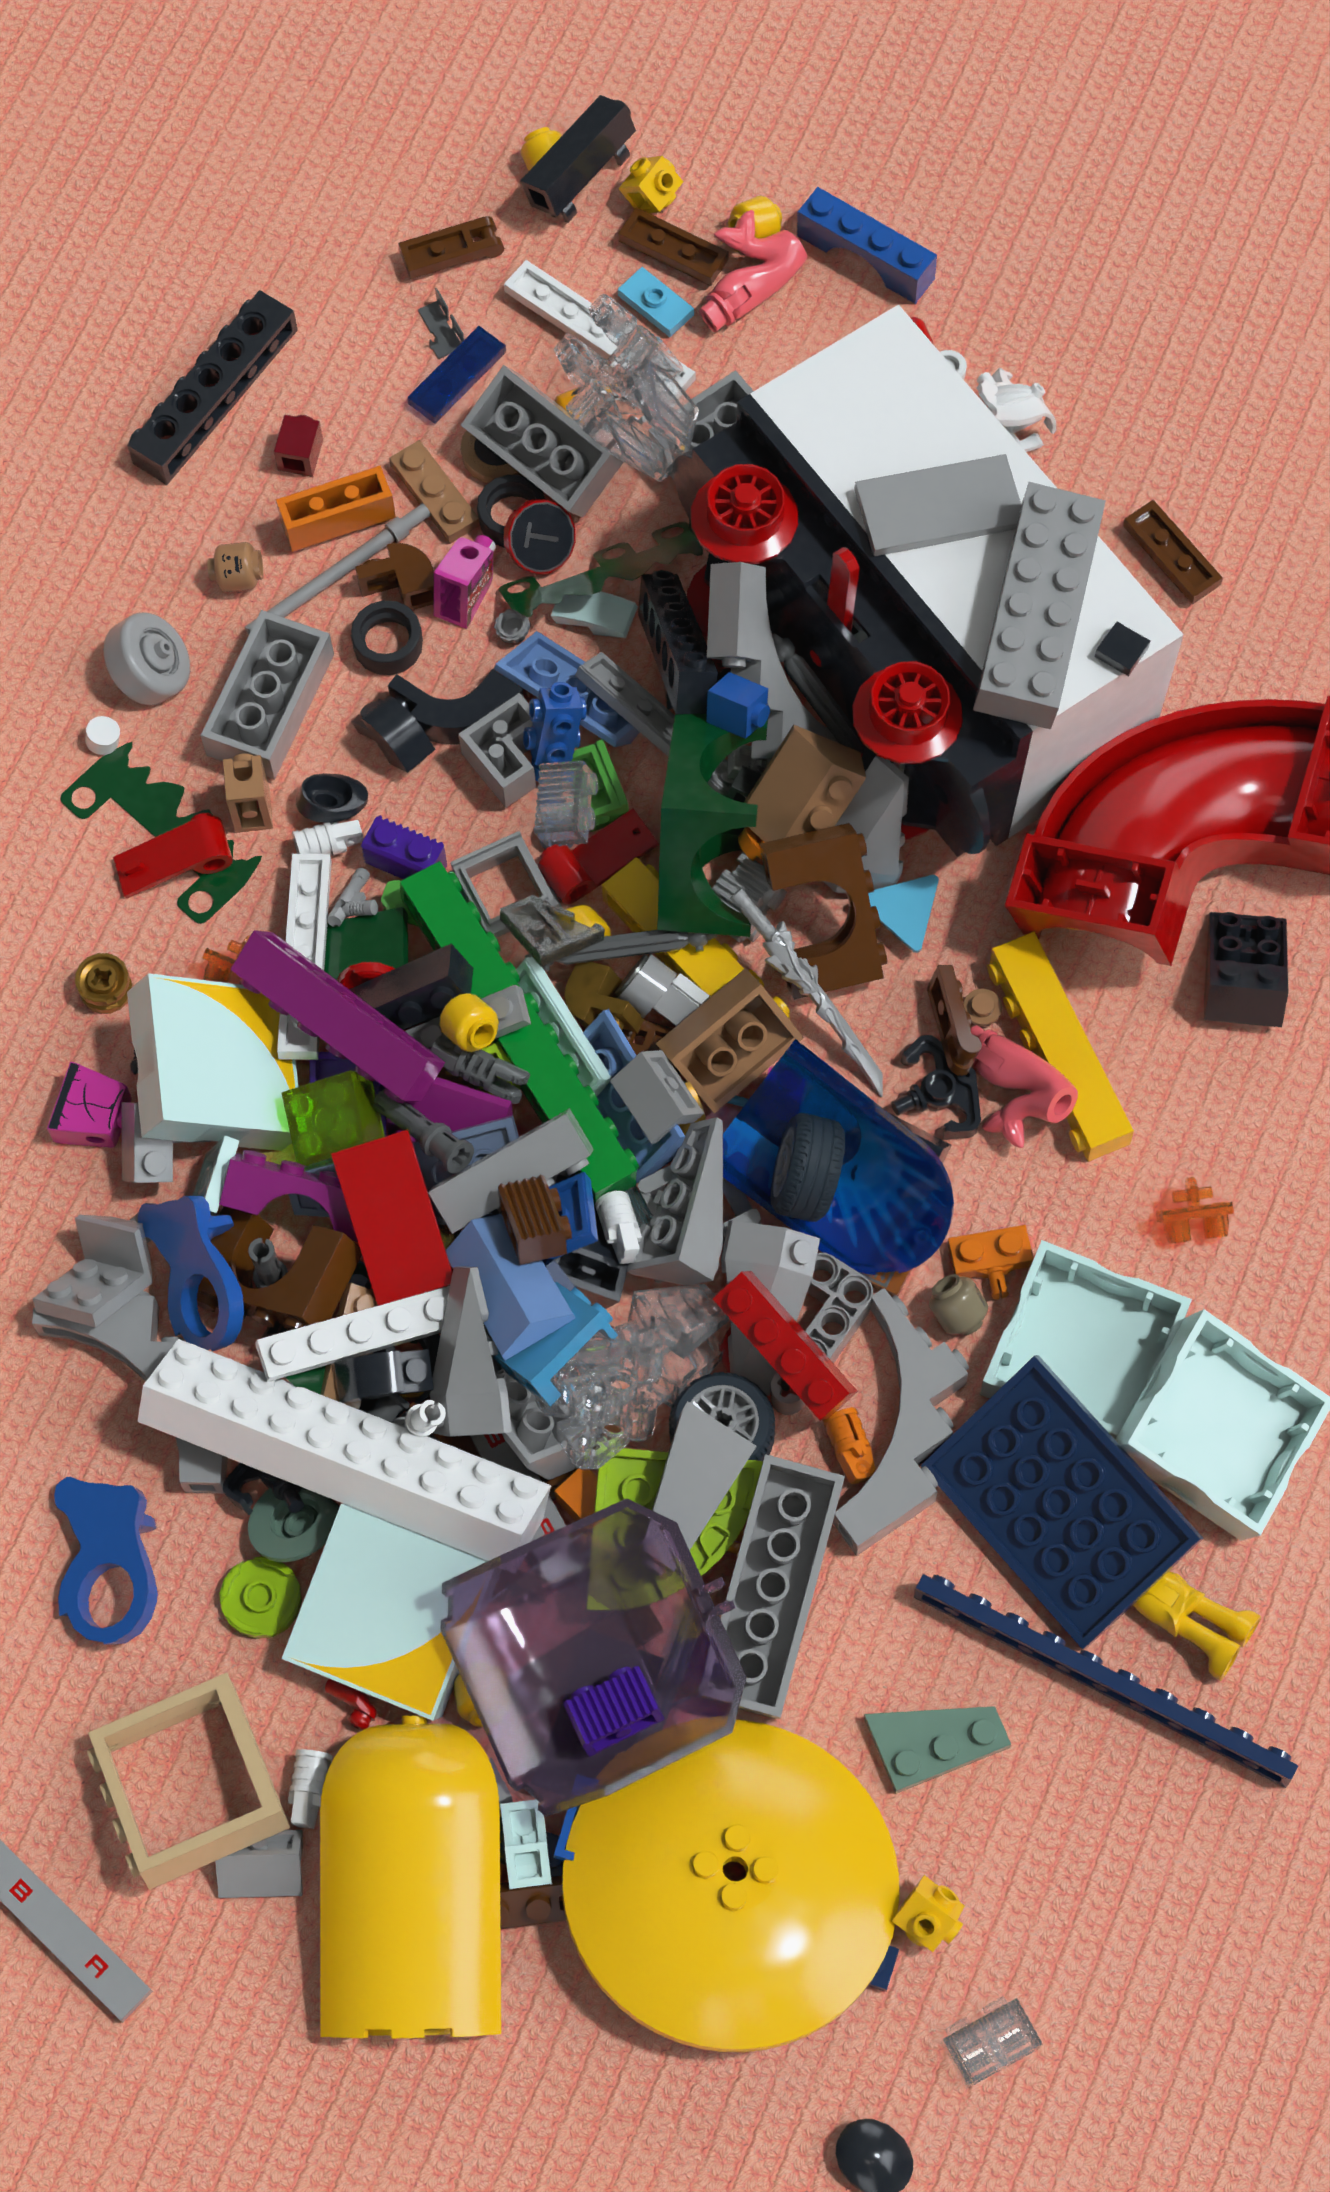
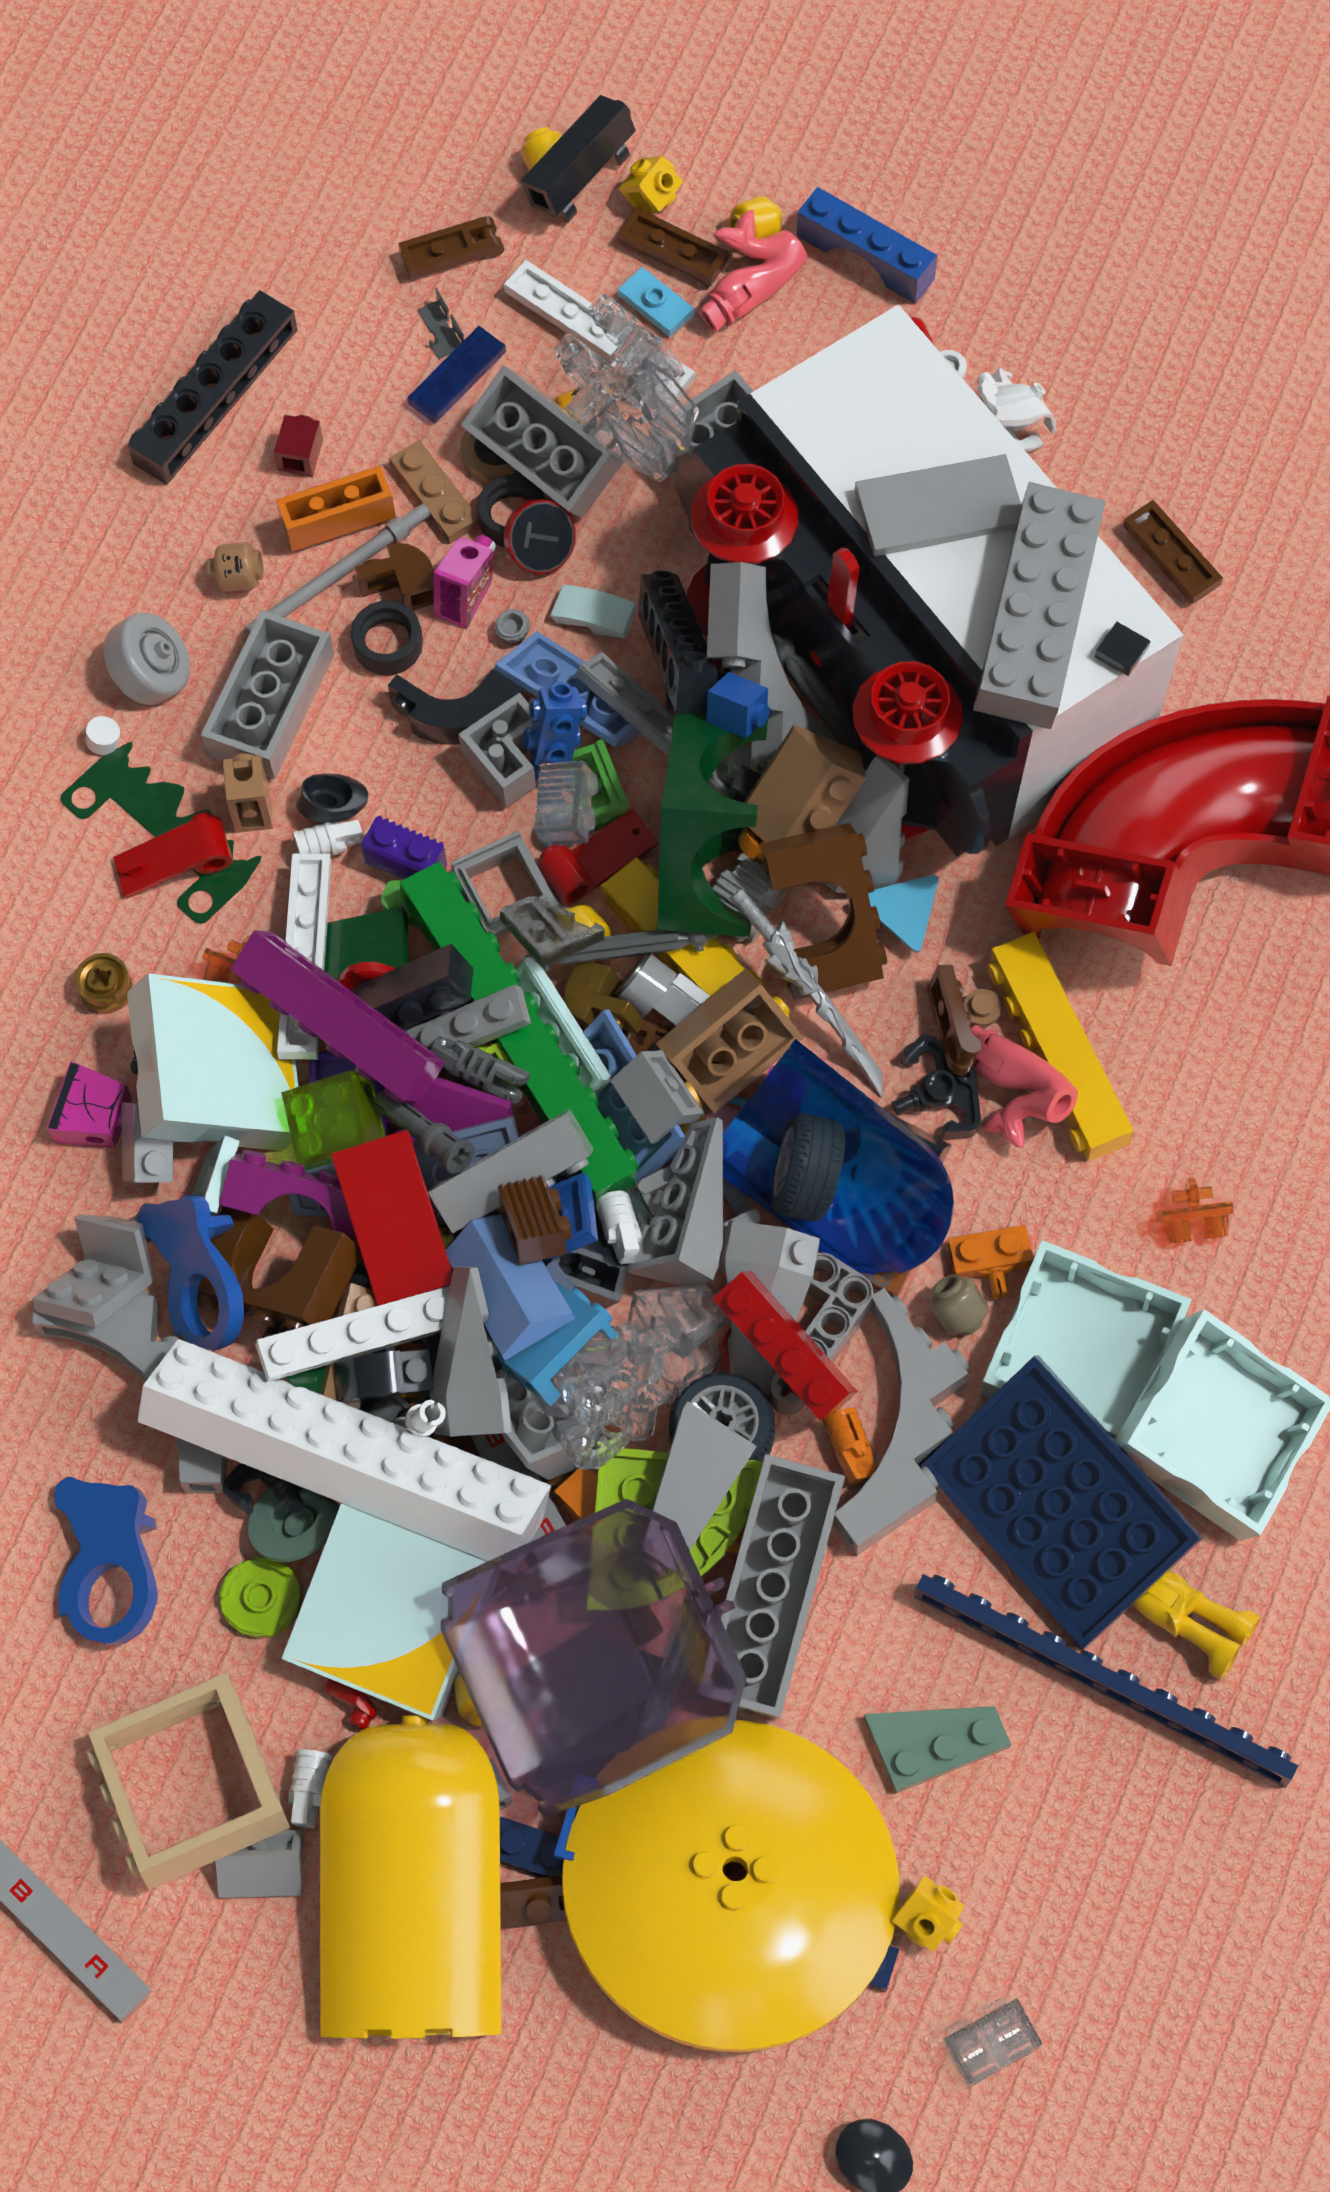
(266, 1264): dark grey pin -> none
(353, 901): light grey hose -> none
(395, 732): black brick -> none
(469, 1022): yellow head -> none
(525, 1844): light aqua slope -> none
(613, 1710): dark purple brick -> none
(627, 567): dark green piece -> none
(1246, 969): black slope -> none

